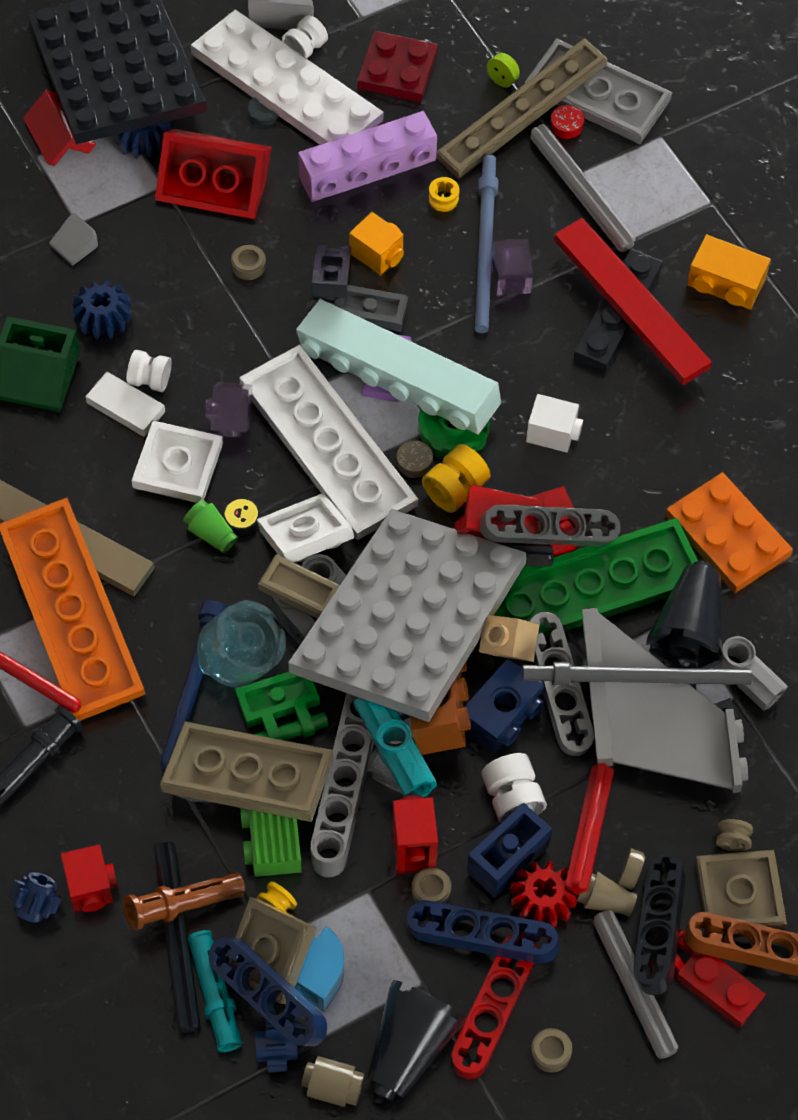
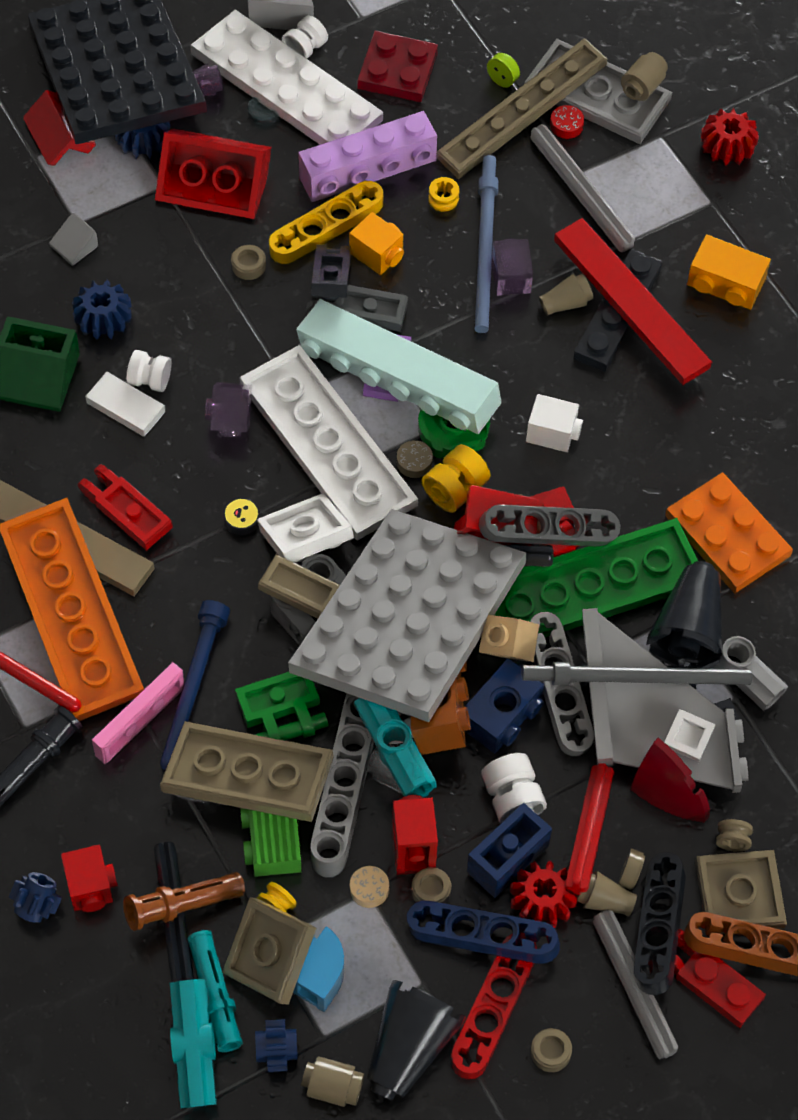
(127, 507): none -> red hinge
(138, 713): none -> bright pink tile
(177, 462): white plate -> none
(193, 1043): none -> teal piece
(209, 79): none -> clear purple cone
(210, 526): bright green cone -> none
(240, 644): clear light blue brick -> none
(264, 995): dark blue beam -> none
(322, 217): none -> yellow beam
(369, 886): none -> tan tile
(567, 295): none -> dark tan cone
(644, 76): none -> dark tan brick
(667, 784): none -> dark red brick
(689, 735): none -> white plate
(729, 136): none -> red gear

